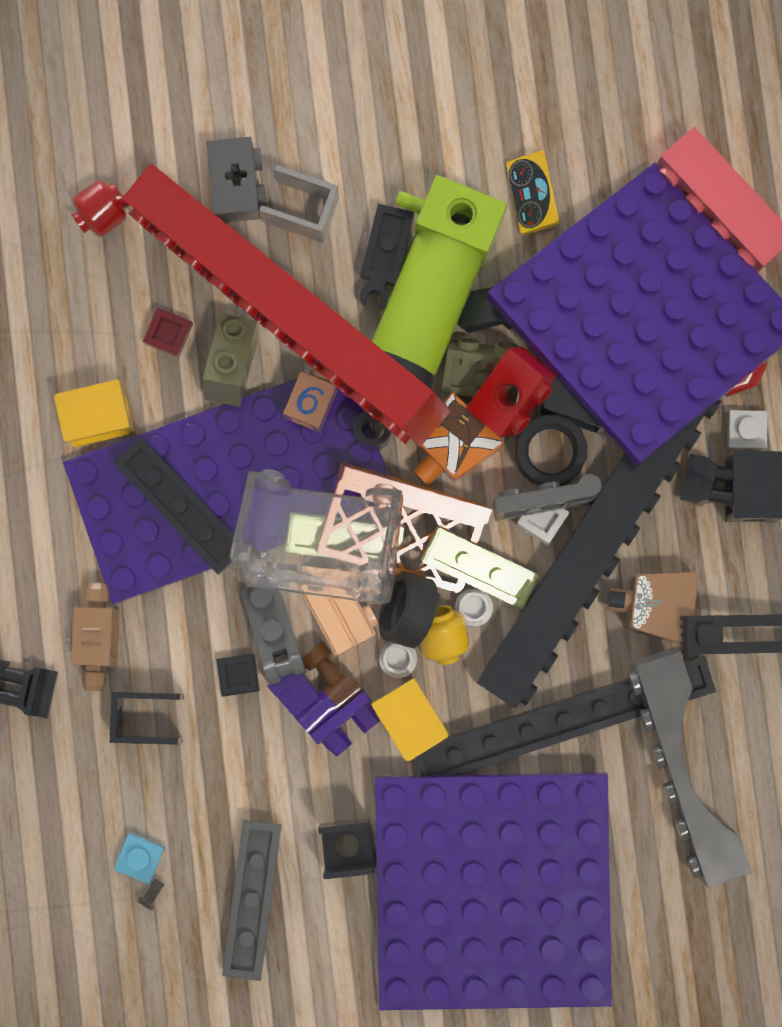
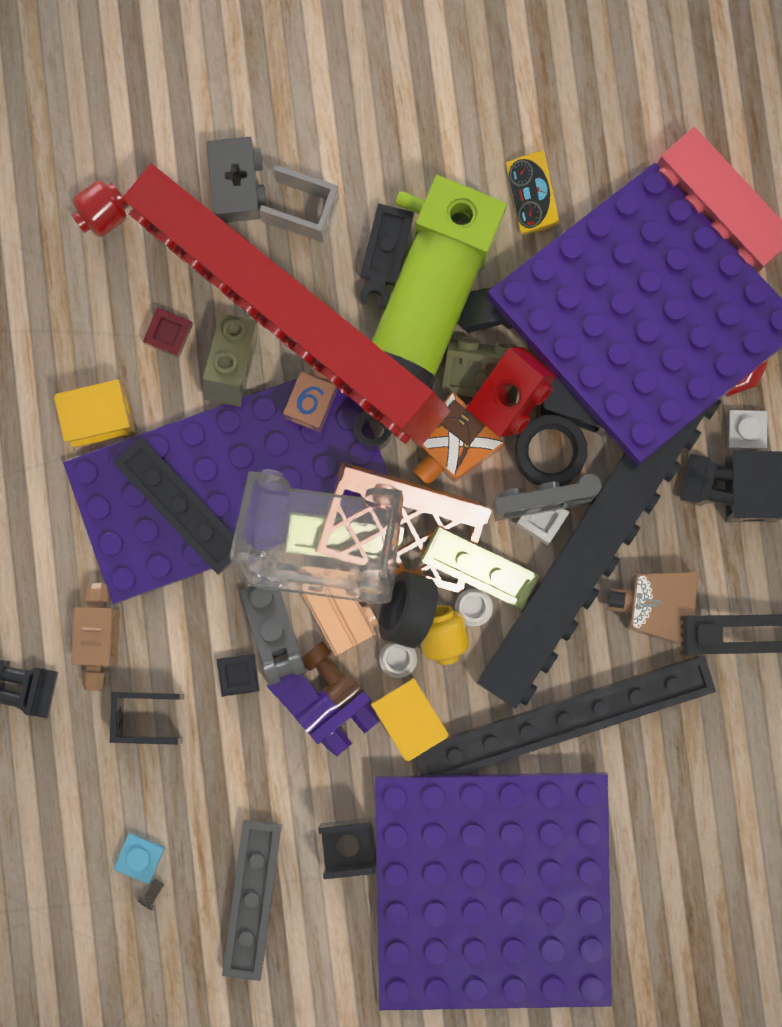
(665, 692): dark grey arch -> none

